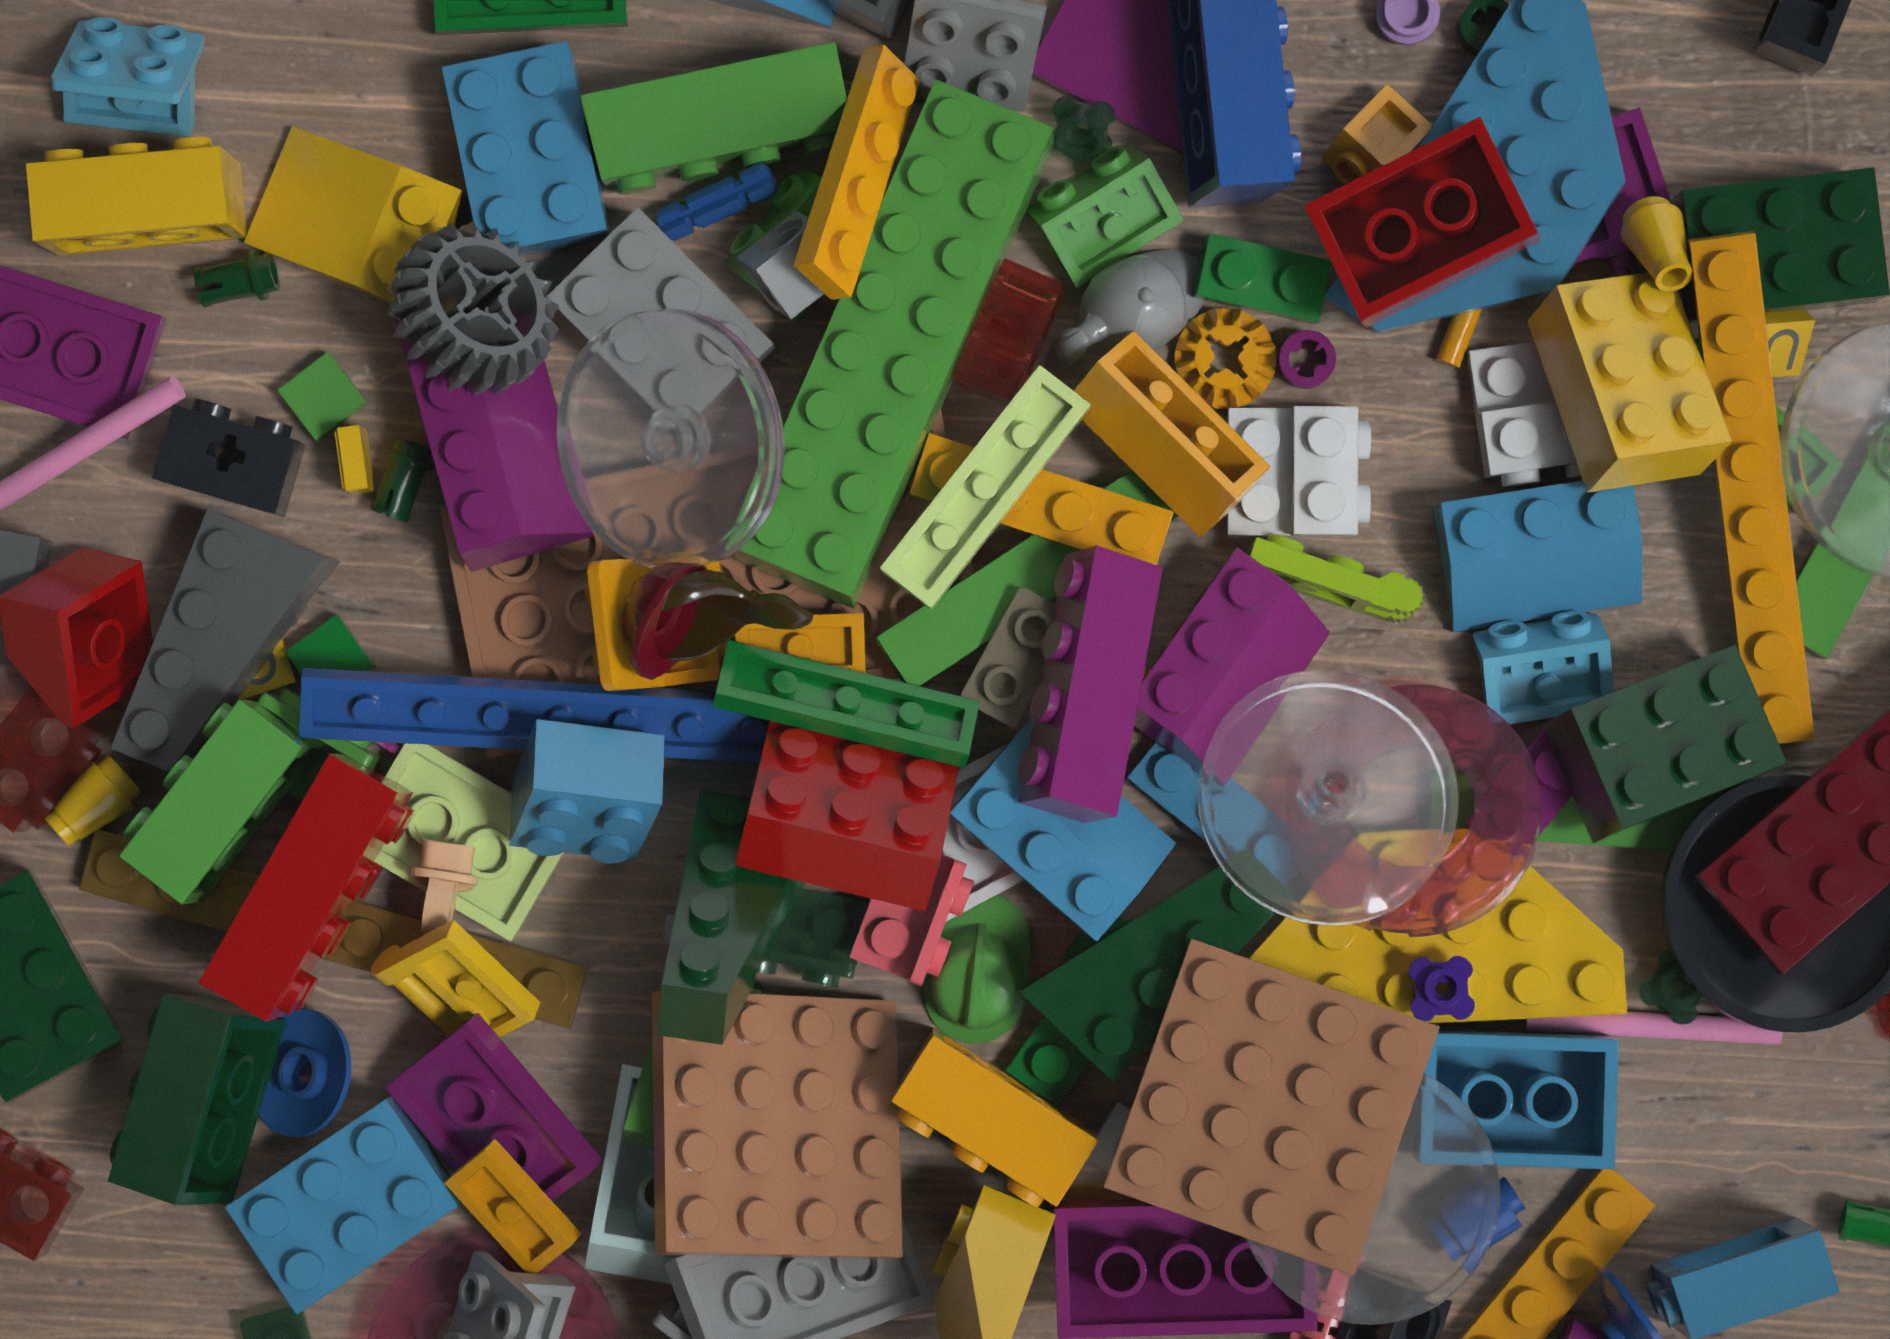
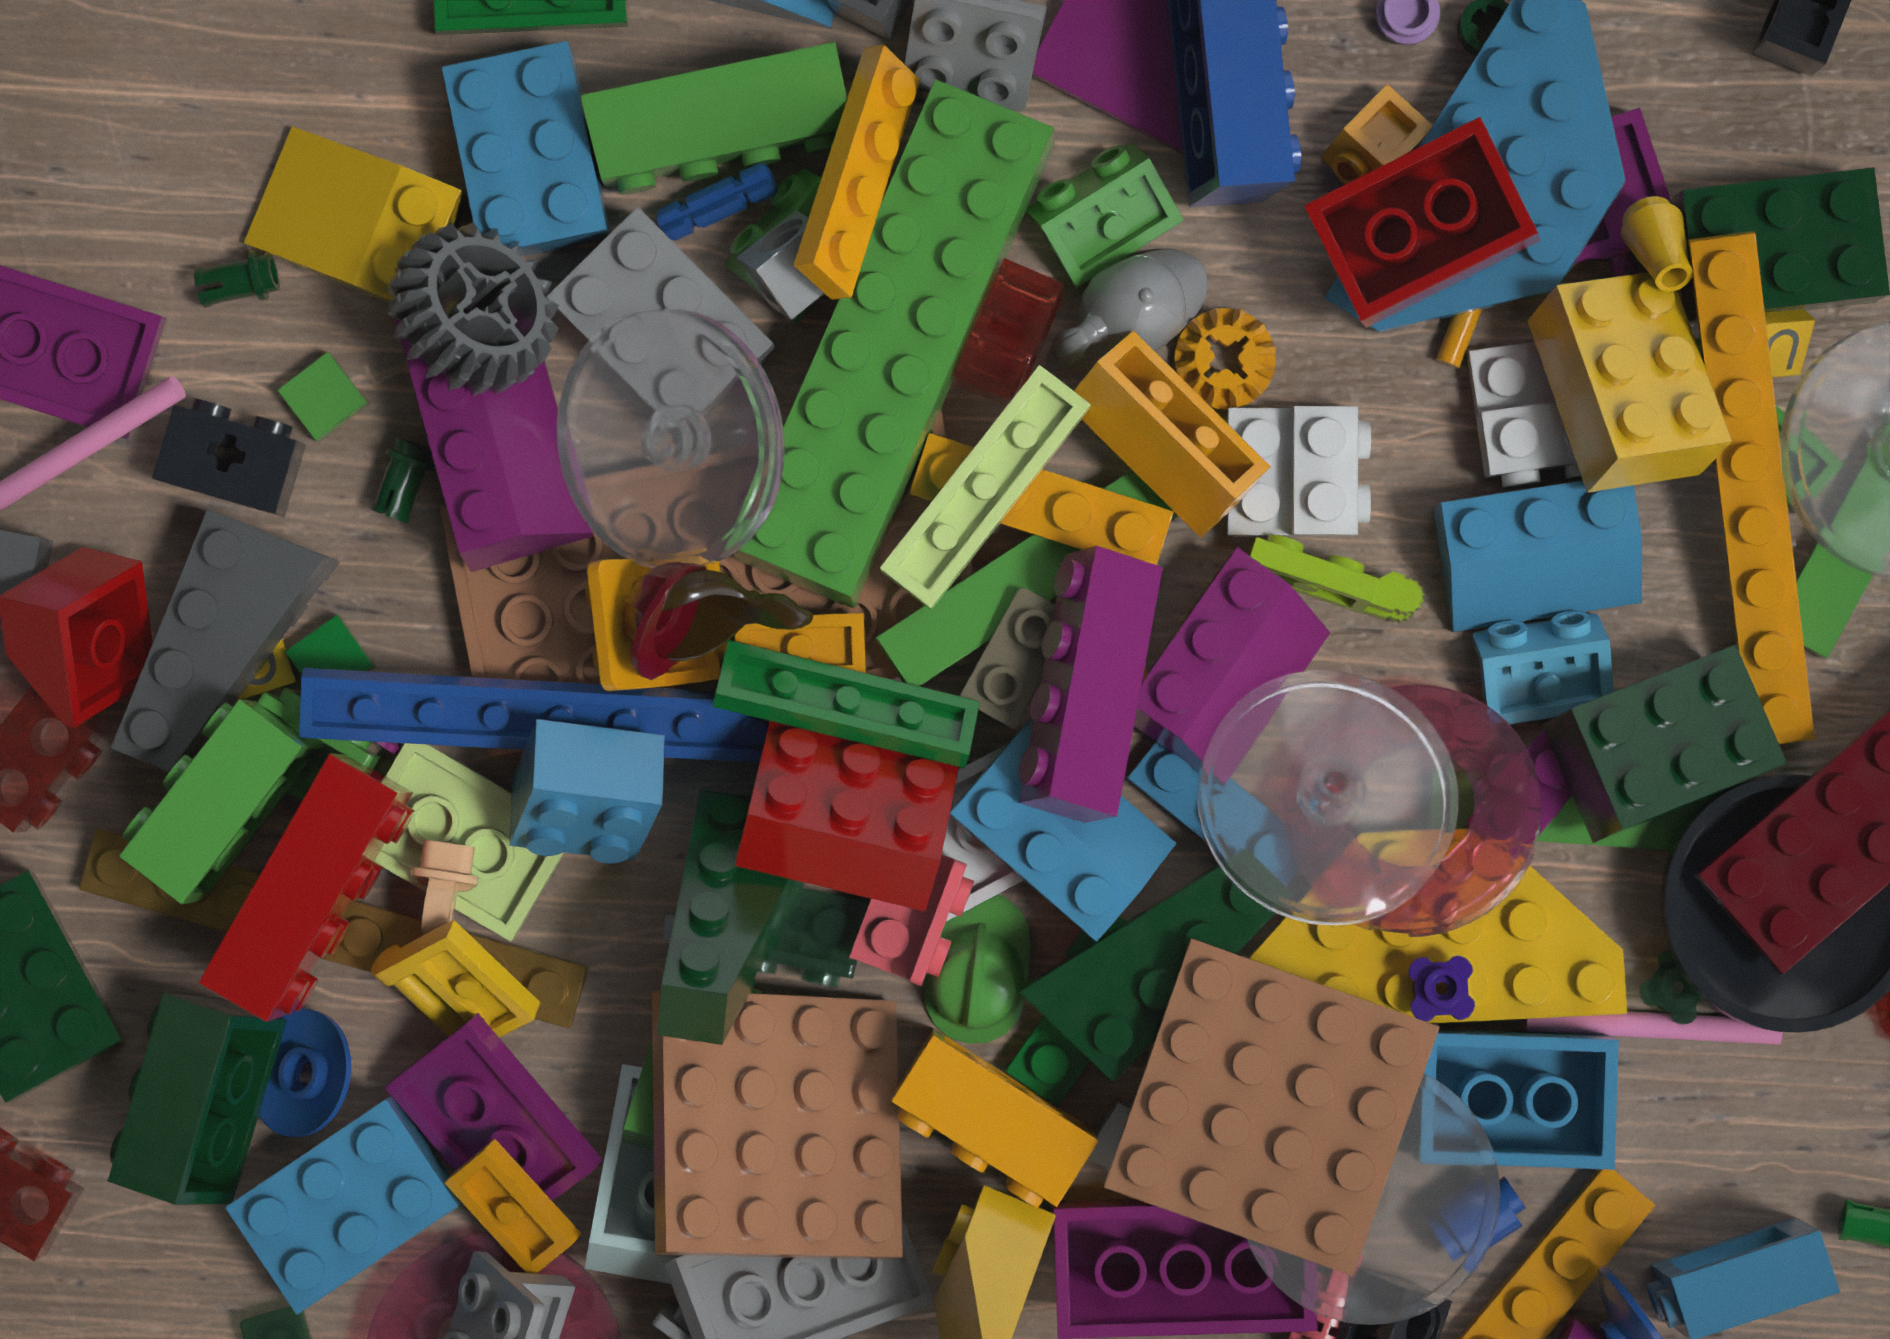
(93, 801): yellow cone -> none
(129, 76): medium azure bracket -> none
(136, 197): yellow brick -> none
(355, 459): yellow tile -> none
(1080, 142): clear green plate -> none
(1261, 278): green plate -> none
(1292, 346): magenta bush -> none

